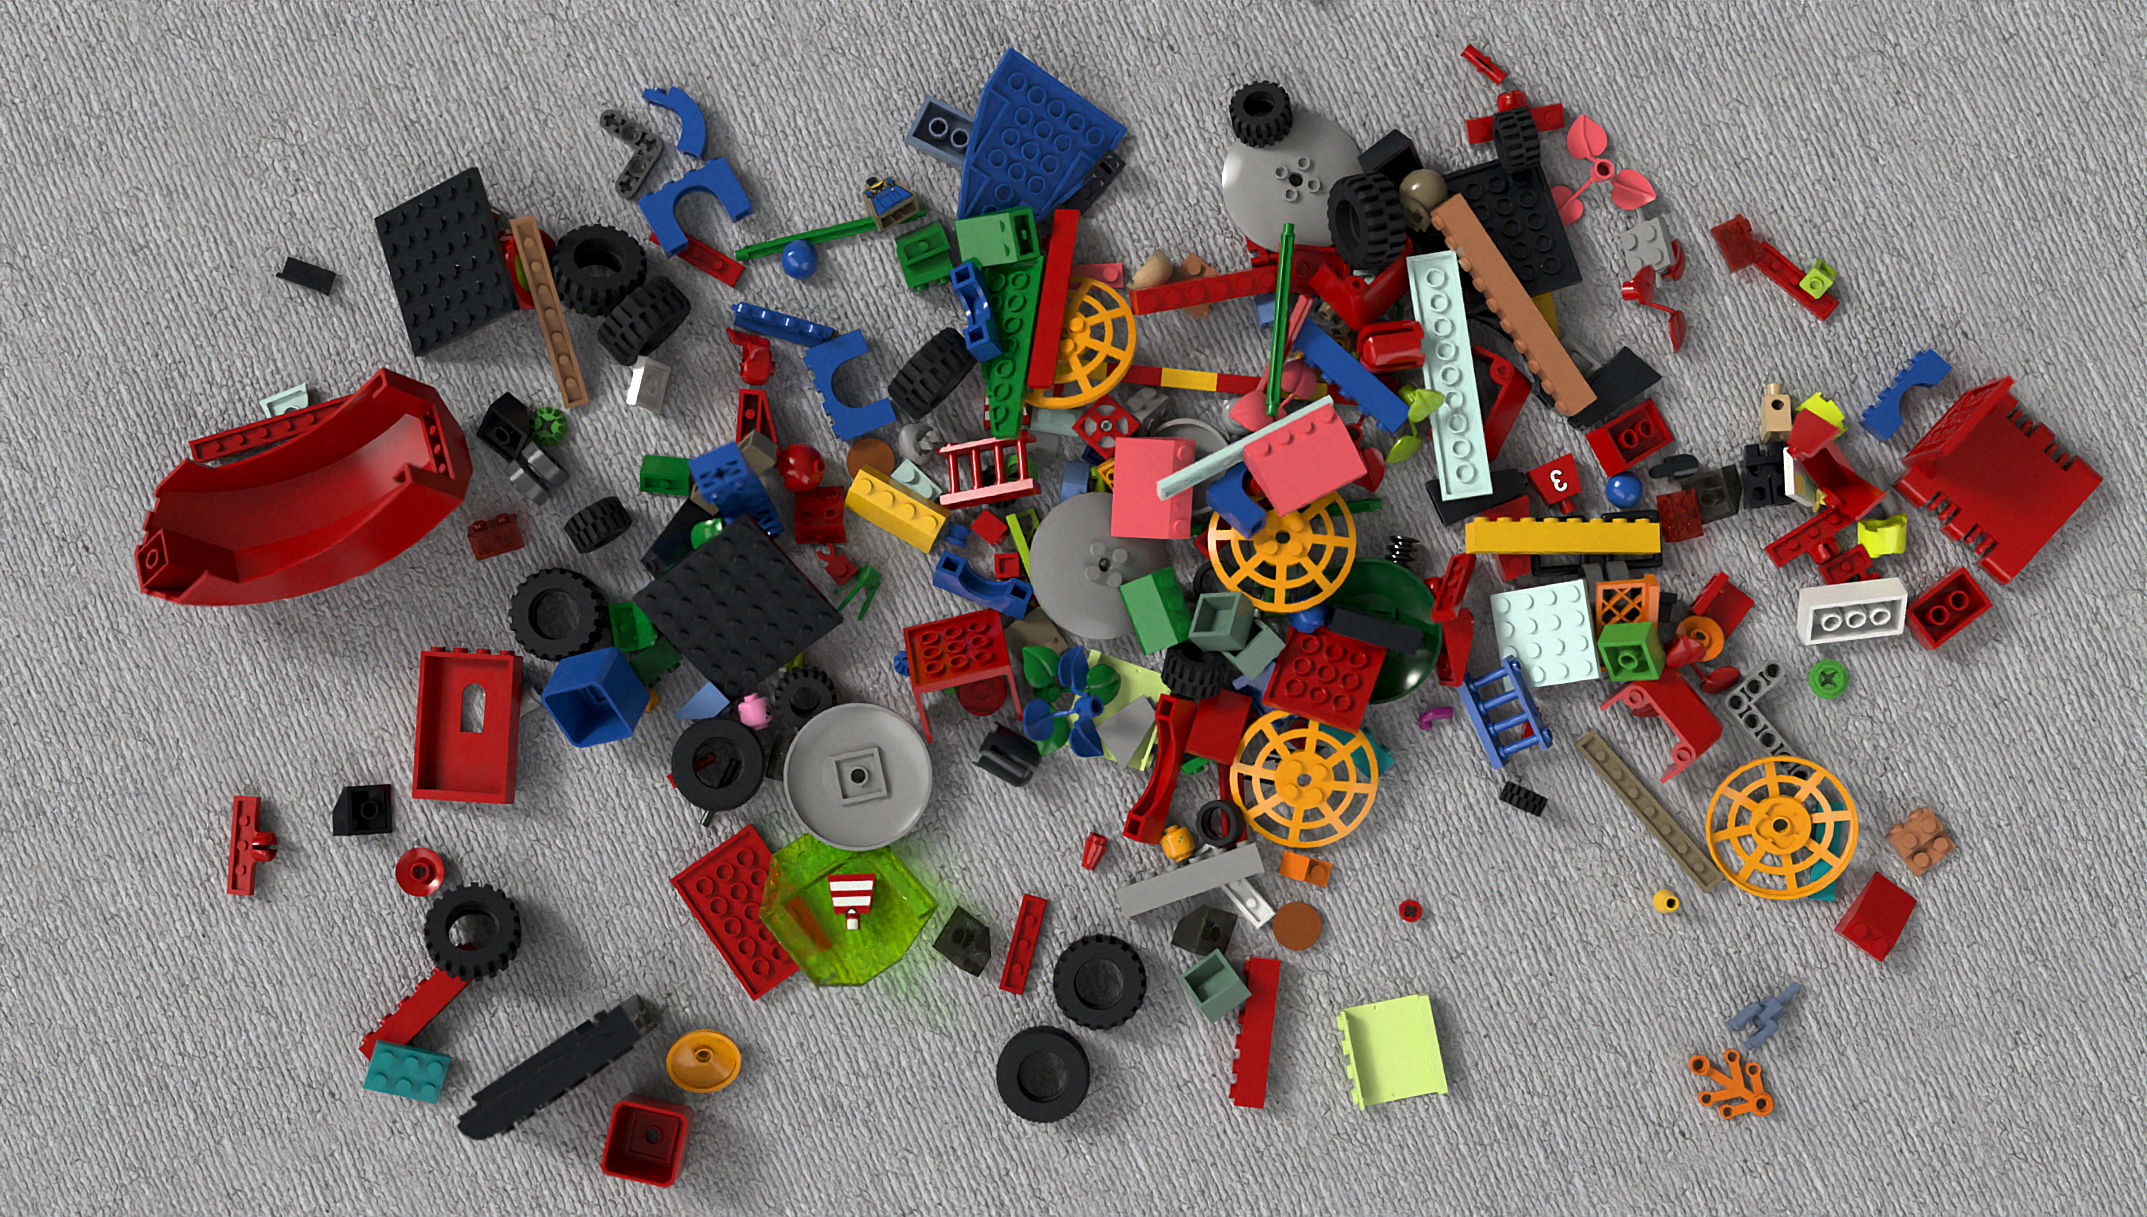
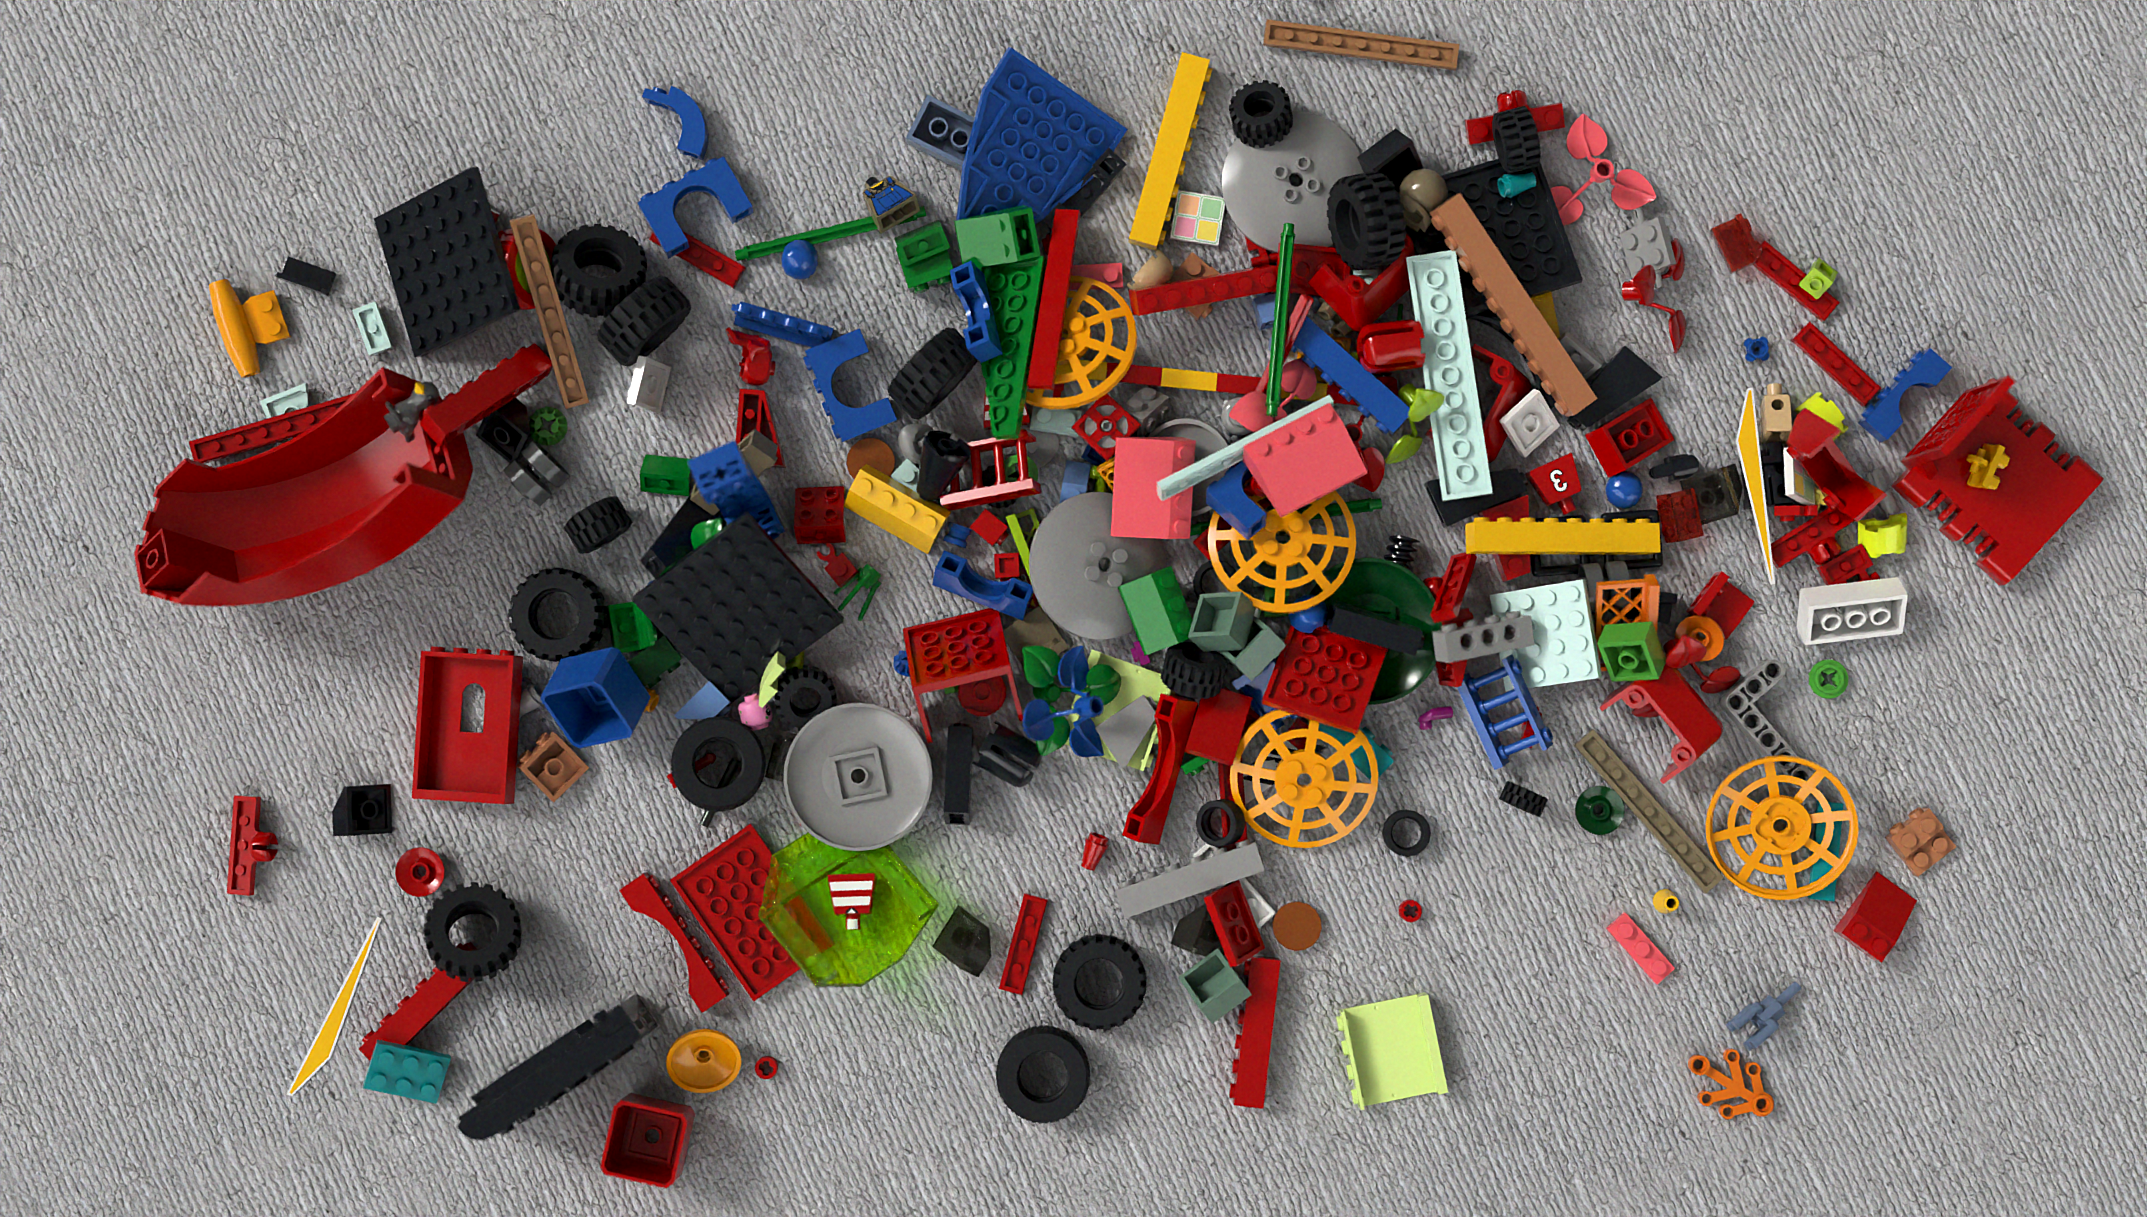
(245, 325): none -> light orange plate
(328, 1034): none -> yellow sticker
(373, 329): none -> light aqua plate
(405, 414): none -> dark grey animal
(486, 394): none -> red brick
(495, 536): clear red bracket -> none
(551, 765): none -> nougat plate
(641, 153): dark grey beam -> none
(646, 898): none -> red arch
(769, 680): none -> yellowish green slope
(772, 1062): none -> red bush
(801, 467): red cylinder -> none
(939, 463): none -> black cone
(958, 774): none -> black slope
(1138, 654): none -> magenta plate
(1169, 150): none -> yellow brick
(1177, 843): light orange head -> none
(1197, 218): none -> tile
(1234, 923): none -> red plate
(1305, 868): orange slope -> none
(1361, 44): none -> medium nougat plate
(1424, 827): none -> black tyre
(1472, 53): red pin -> none
(1513, 184): none -> teal cone
(1517, 635): none -> light grey brick
(1529, 423): none -> white plate
(1611, 814): none -> dark green dish
(1640, 948): none -> coral plate
(1750, 457): none -> yellow sticker
(1761, 344): none -> blue plate
(1788, 513): none -> red plate
(1836, 364): none -> red tile
(1945, 608): red brick -> none
(1985, 464): none -> yellow hips

